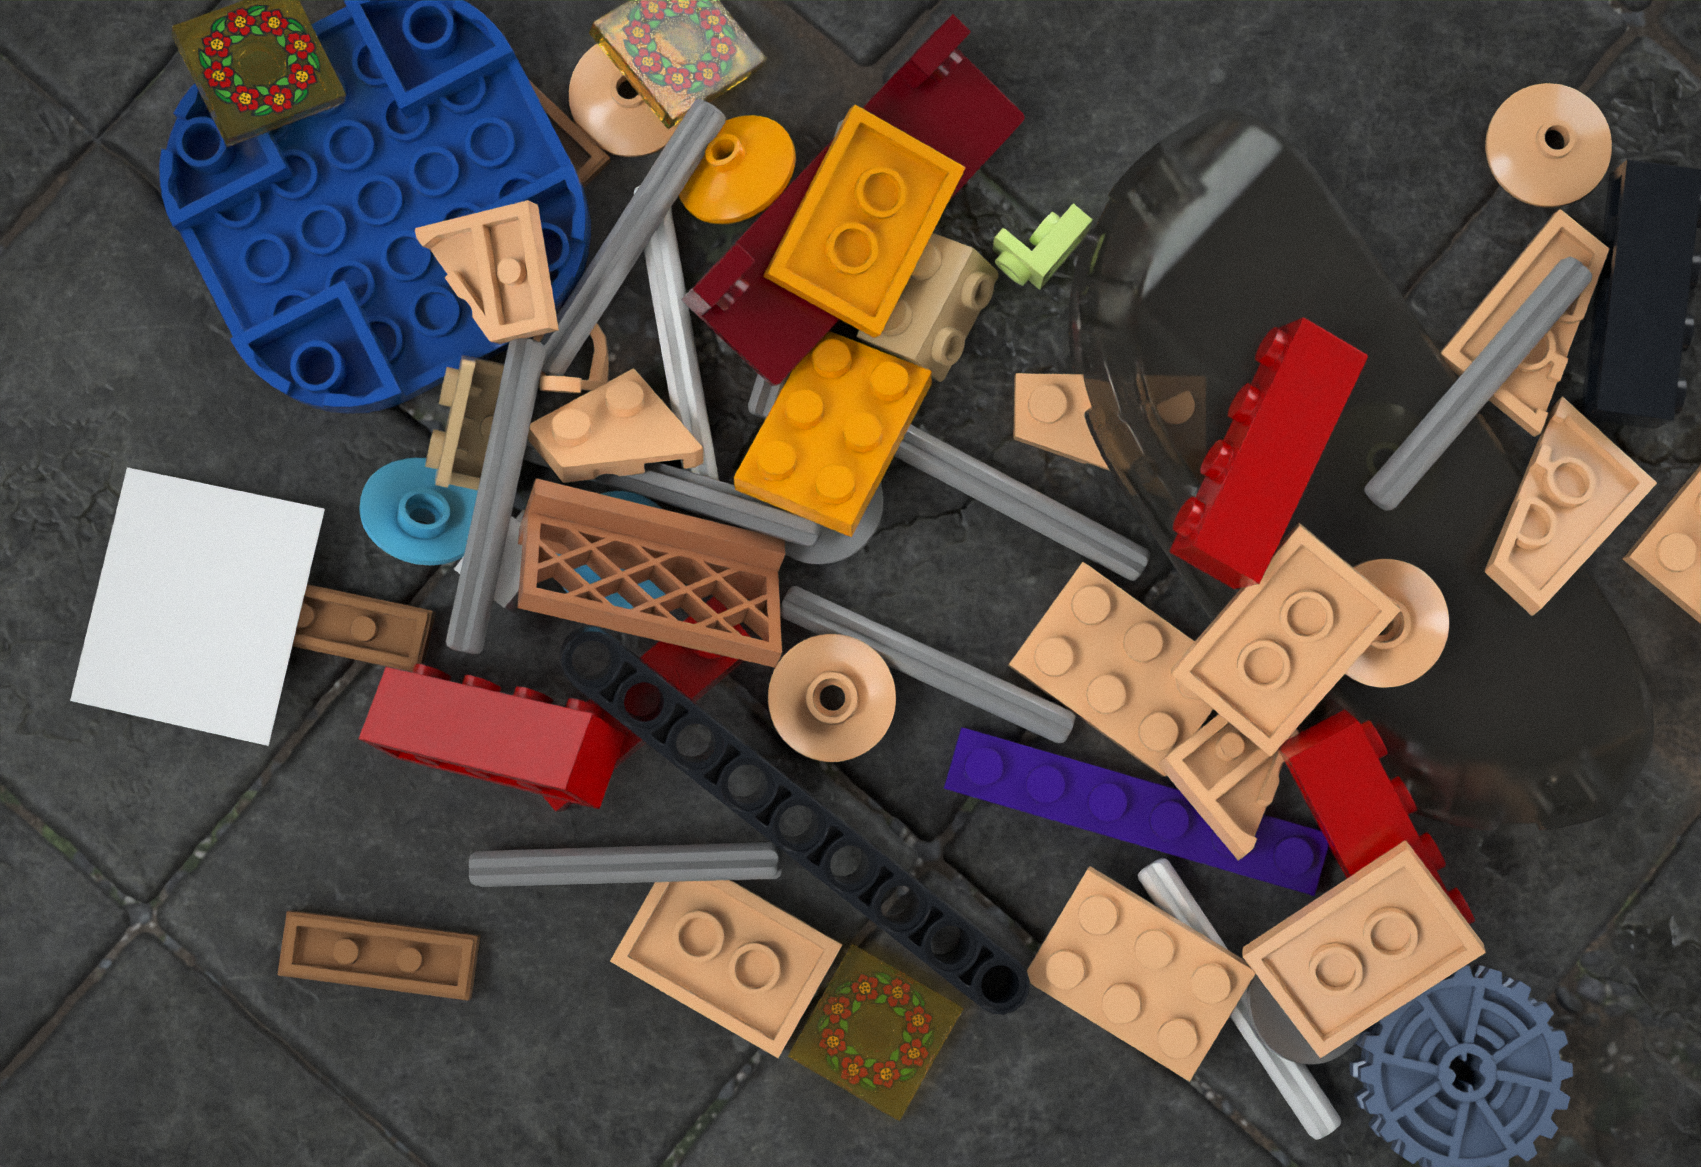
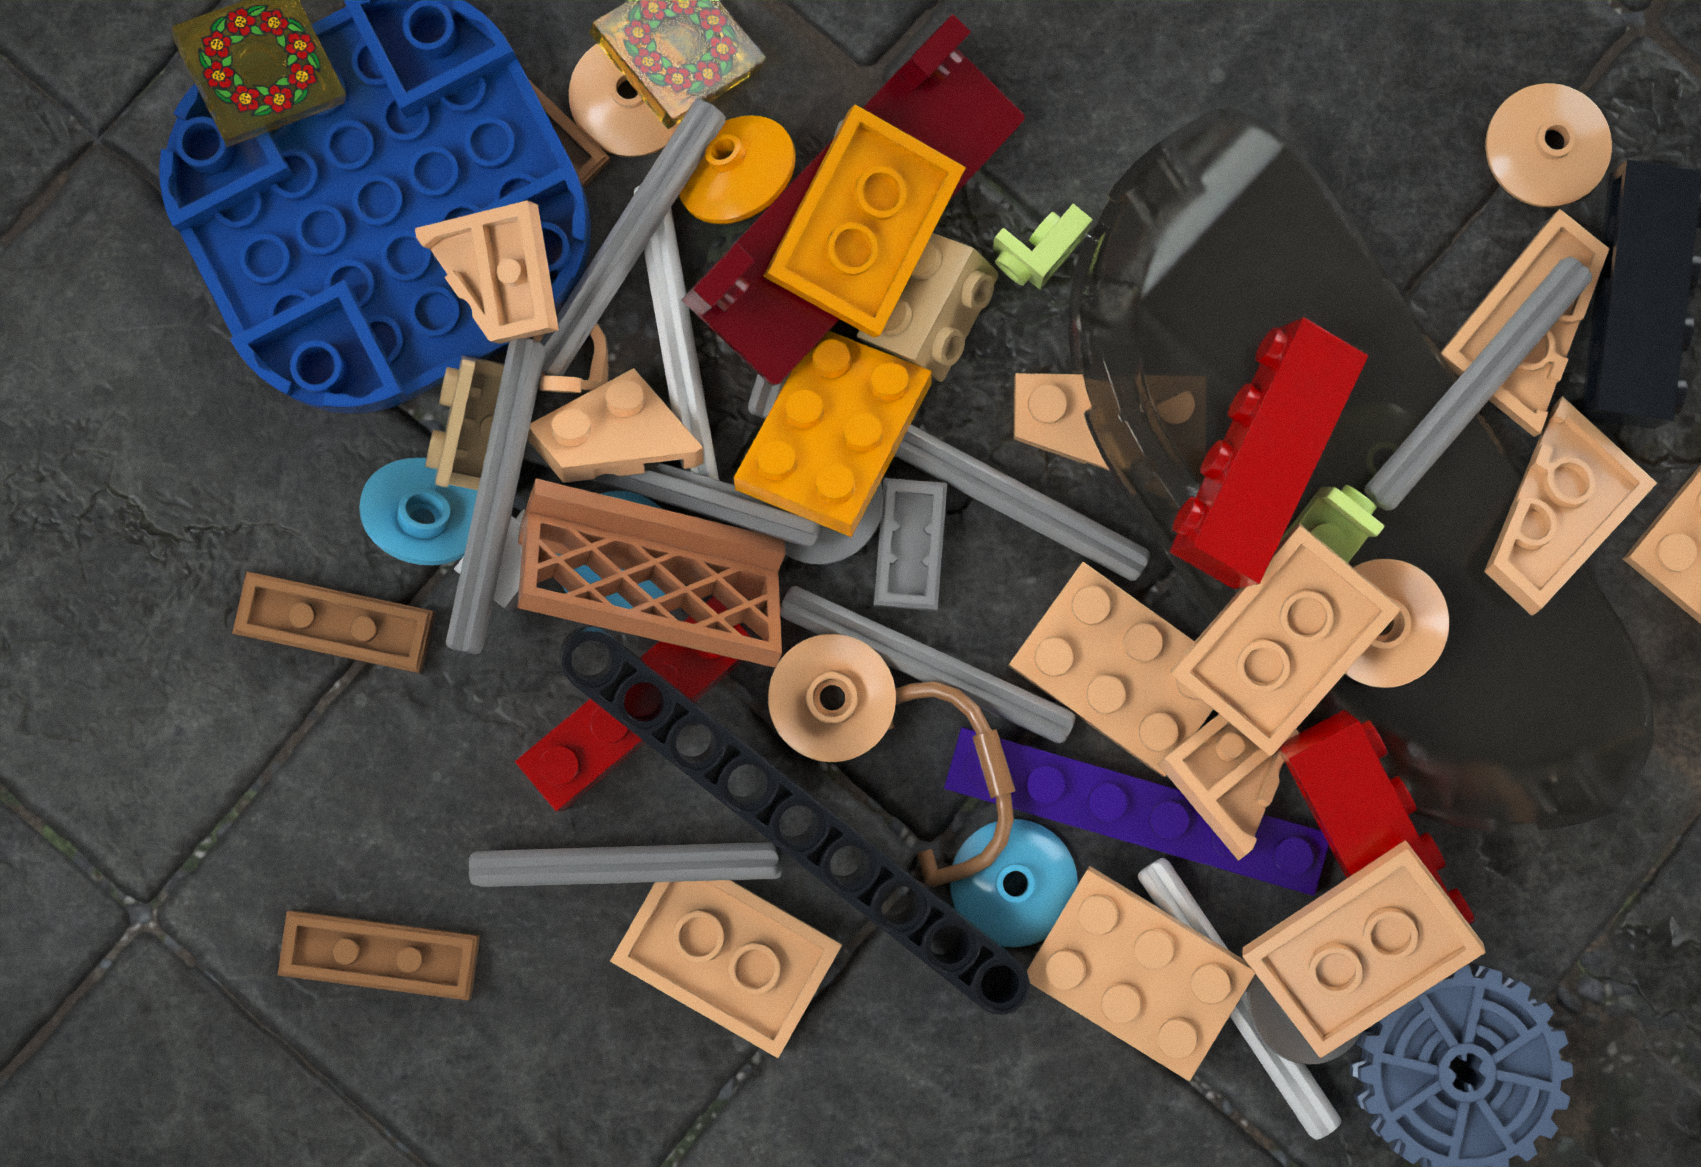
(197, 605): white sticker -> none
(493, 734): red brick -> none
(875, 1032): clear yellow tile -> none
(910, 544): none -> light grey plate
(995, 774): none -> medium nougat piece
(1049, 876): none -> medium azure dish
(1339, 520): none -> yellowish green bracket

